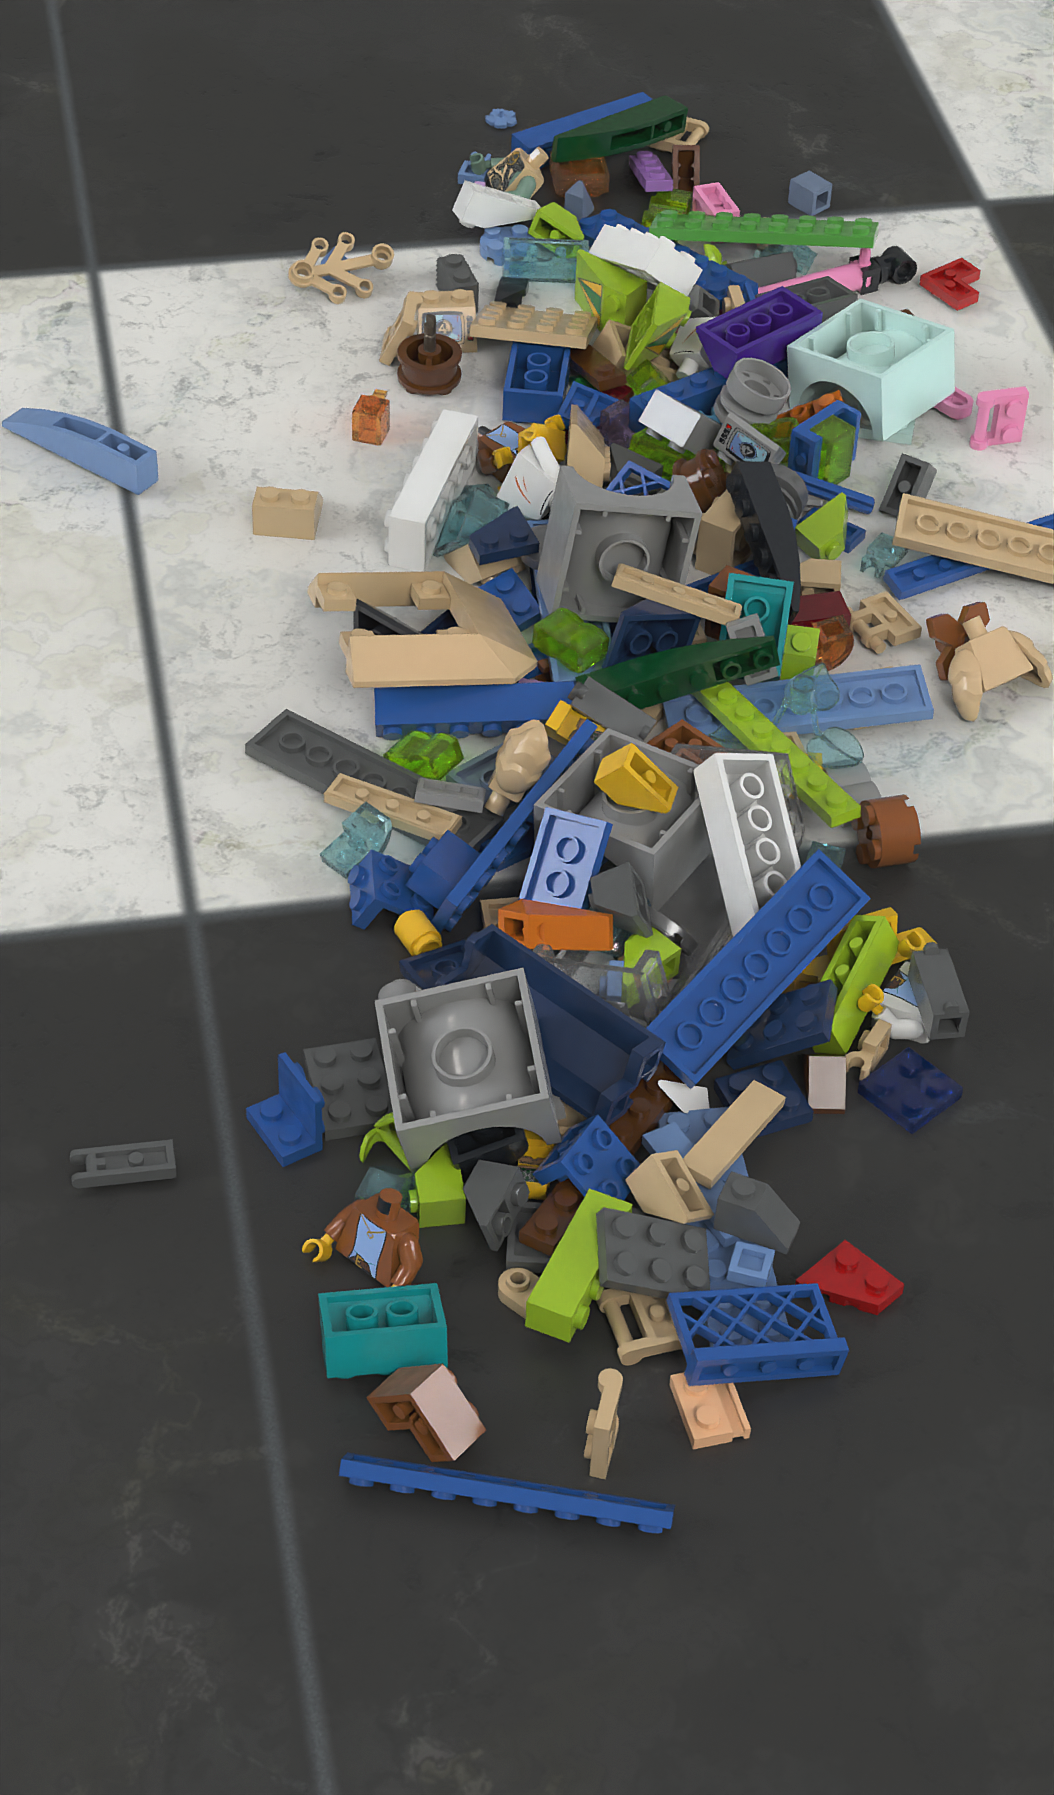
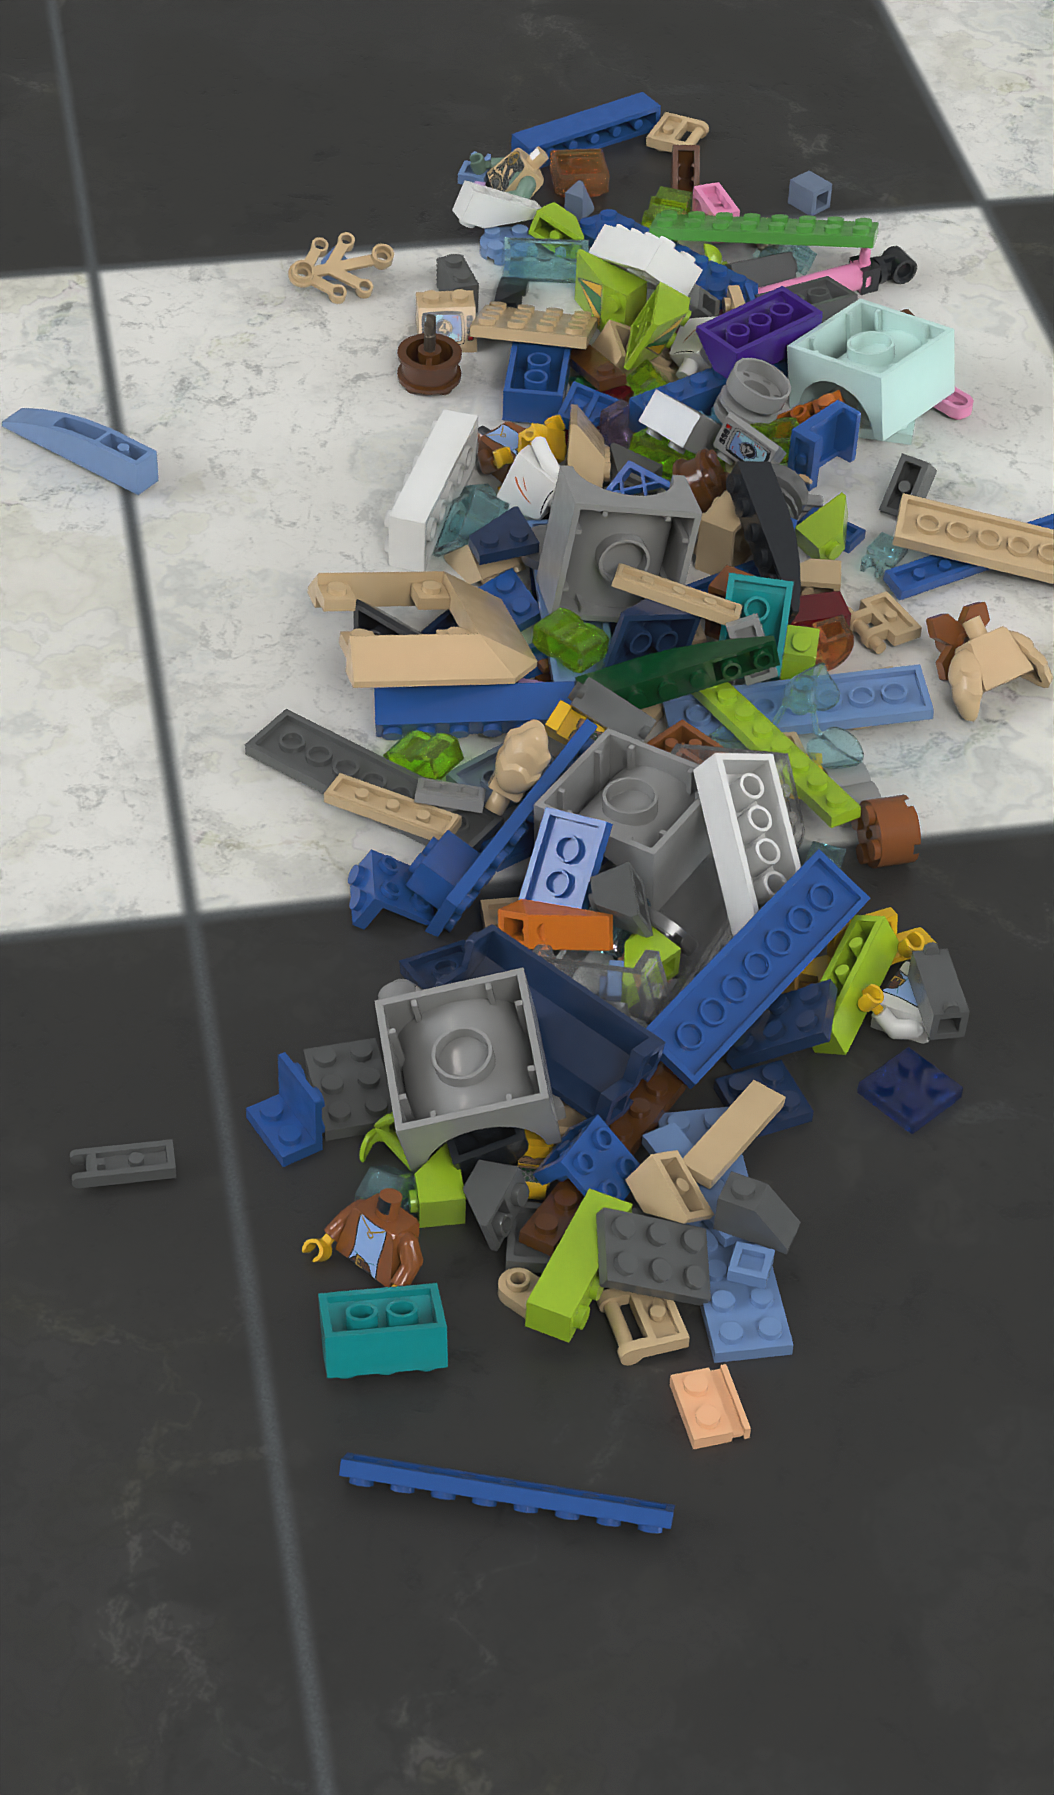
(286, 512): tan slope -> none
(363, 831): clear light blue brick -> none
(371, 418): clear orange brick -> none
(402, 327): tan plate -> none
(417, 932): yellow brick -> none
(431, 1407): dark orange brick -> none
(501, 118): medium blue plant -> none
(603, 1423): tan plate -> none
(622, 131): dark green slope -> none
(635, 781): yellow slope -> none
(650, 172): medium lavender plate -> none
(684, 1097): white sticker -> none
(763, 1358): blue fence -> none
(825, 1082): slope -> none
(828, 491): blue axle -> none
(836, 449): clear neon green brick -> none
(853, 1280): red wing -> none
(872, 1048): tan plate -> none
(951, 283): red plate -> none
(1007, 417): bright pink plate -> none

